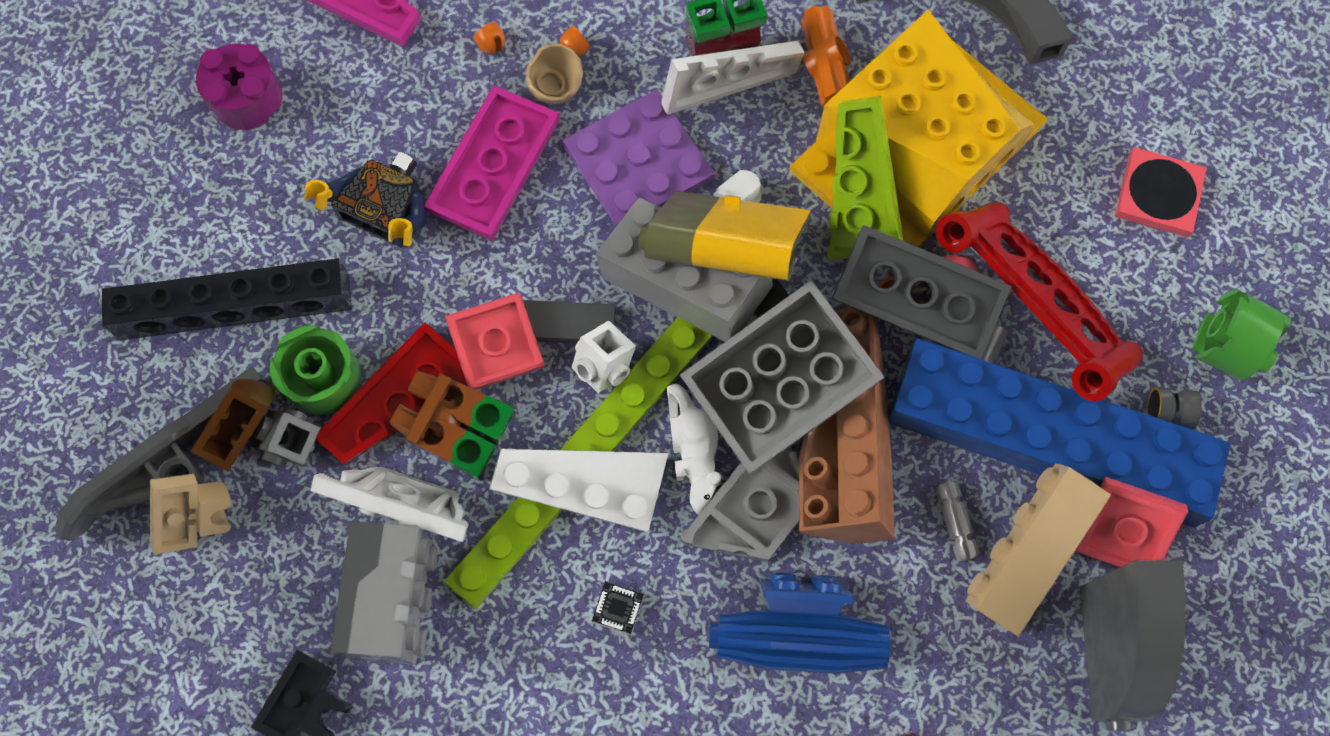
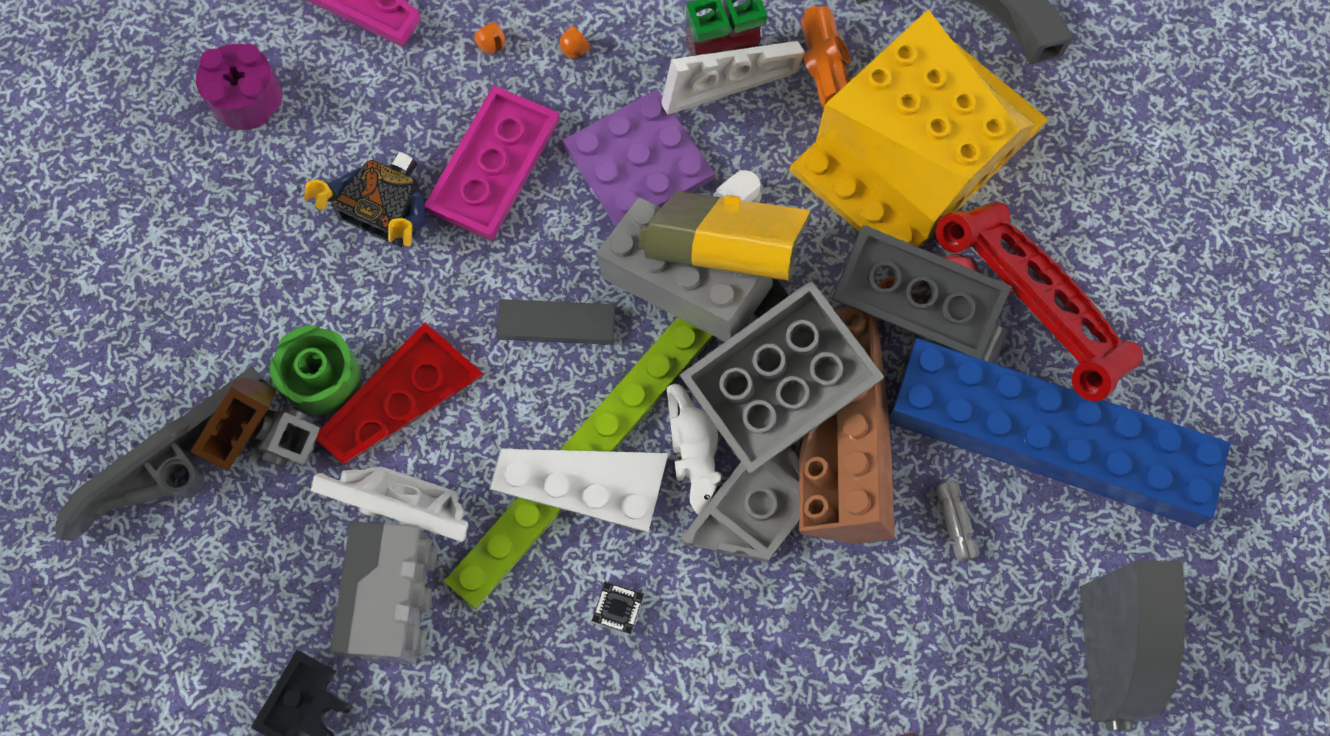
(182, 509): tan plate -> none
(226, 299): black brick -> none
(441, 419): dark orange hips -> none
(495, 341): coral tile -> none
(550, 68): tan hair -> none
(603, 357): white brick -> none
(802, 630): blue plate -> none
(863, 176): lime wing -> none
(1036, 547): tan brick -> none
(1132, 525): coral tile -> none
(1160, 192): tile -> none
(1178, 408): dark grey wheel -> none
(1241, 335): bright green brick -> none

